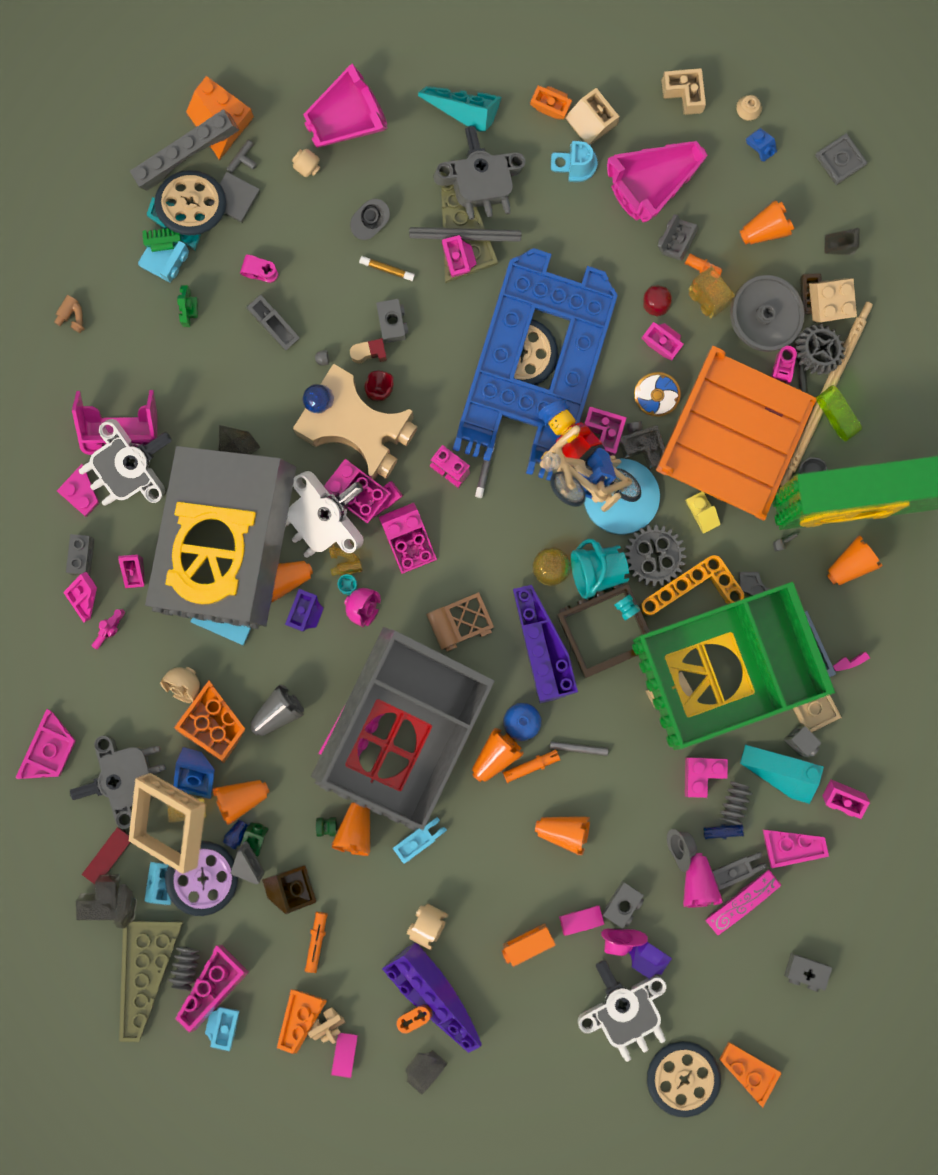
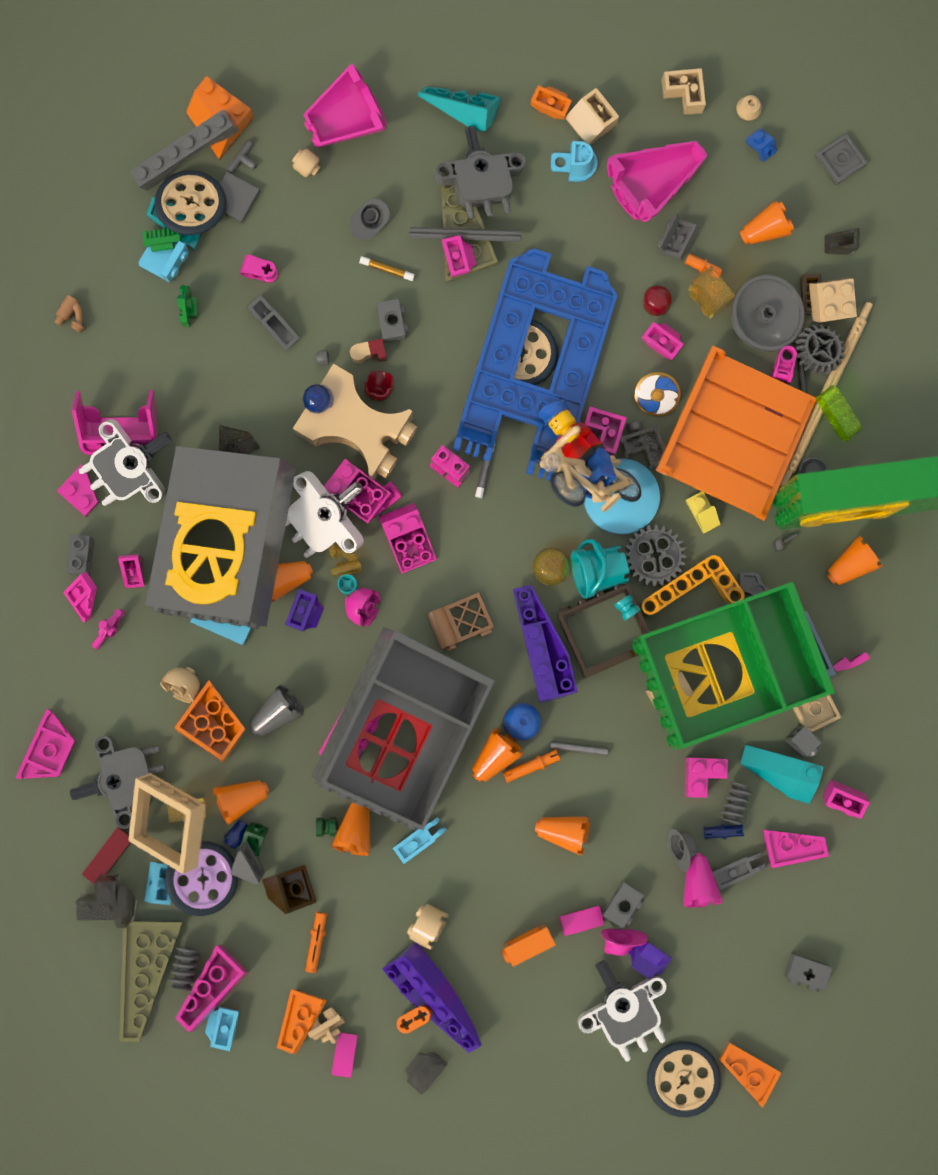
(194, 773): blue slope -> none
(743, 902): dark pink slope -> none

